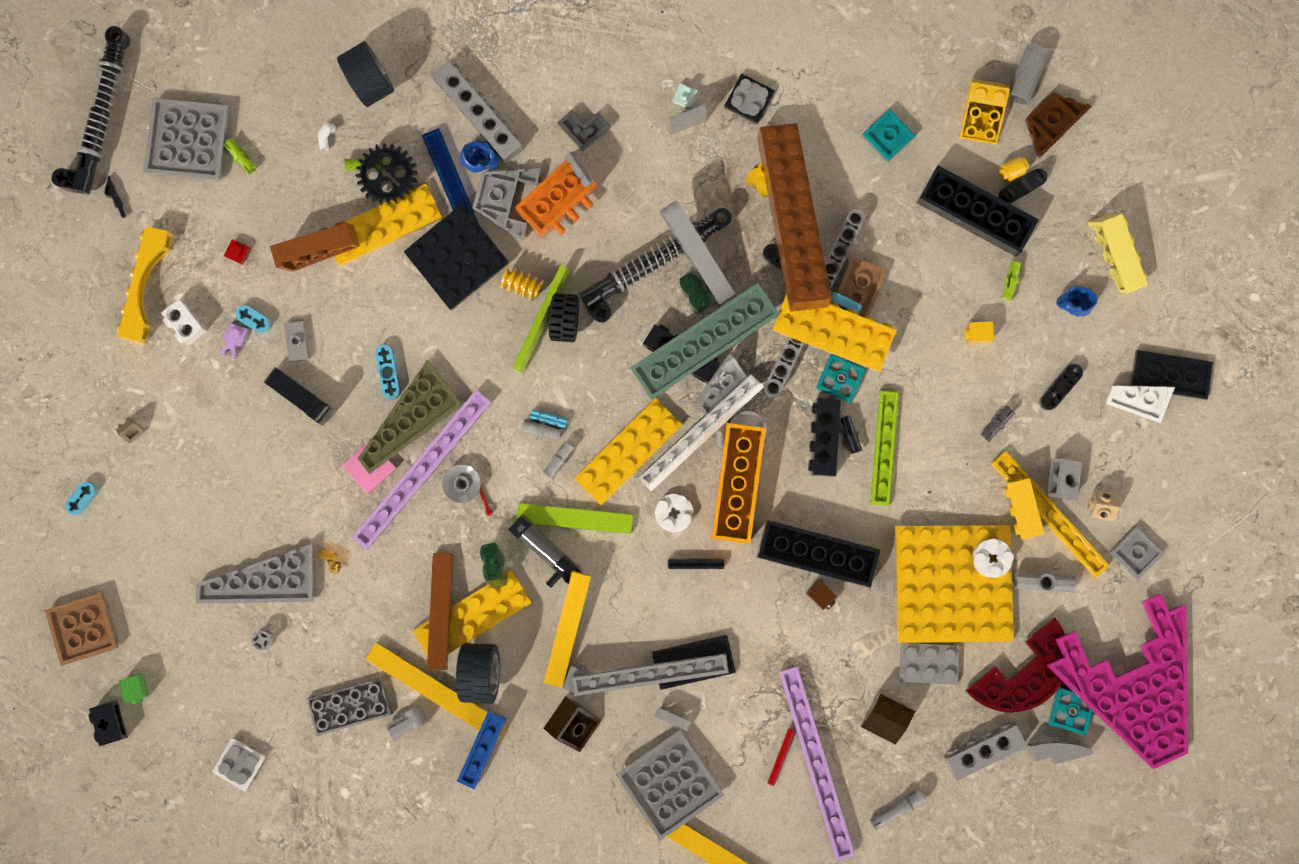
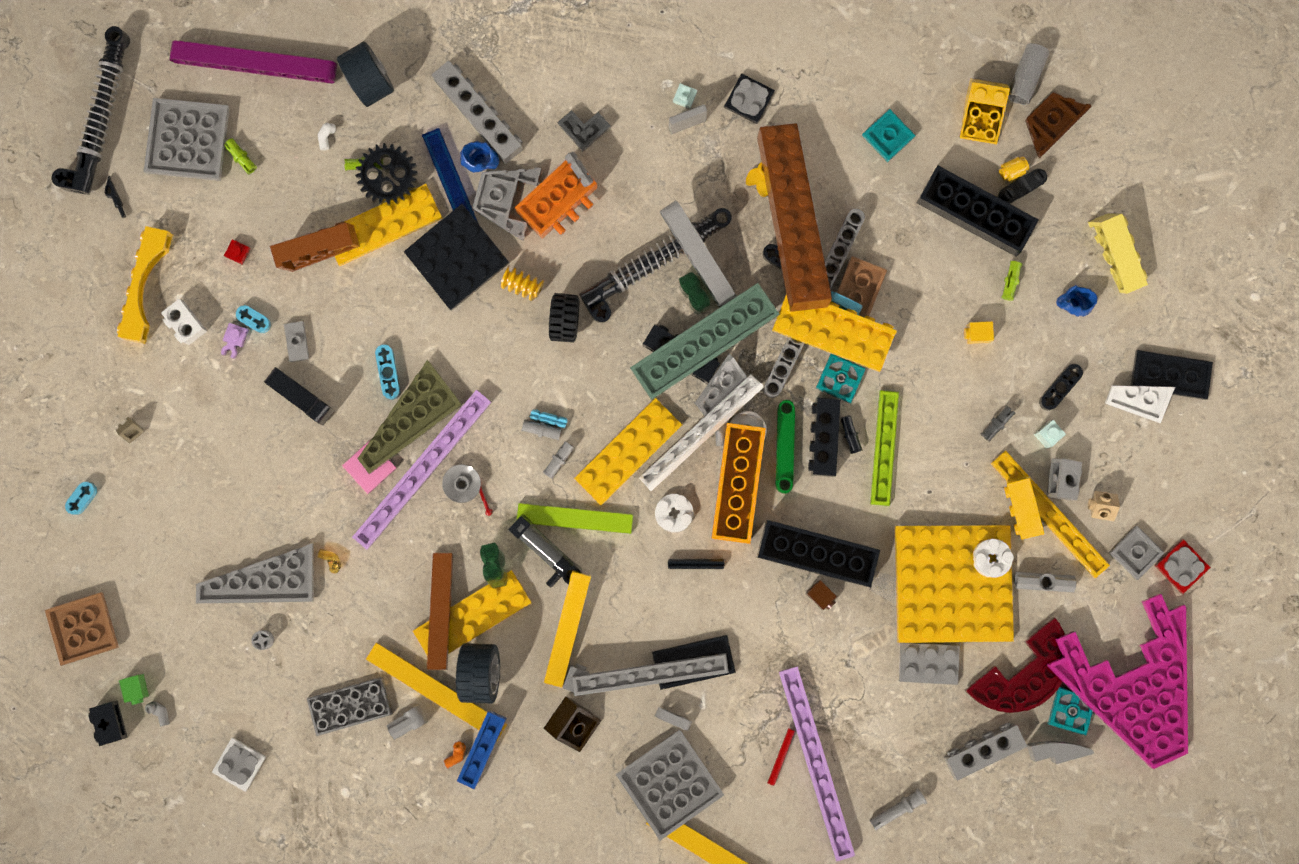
(158, 710): none -> light grey arm
(253, 62): none -> magenta beam
(458, 754): none -> orange arm
(540, 320): lime tile -> none
(785, 446): none -> green piece
(887, 718): dark brown slope -> none
(1049, 434): none -> light aqua brick
(1182, 566): none -> light grey piece

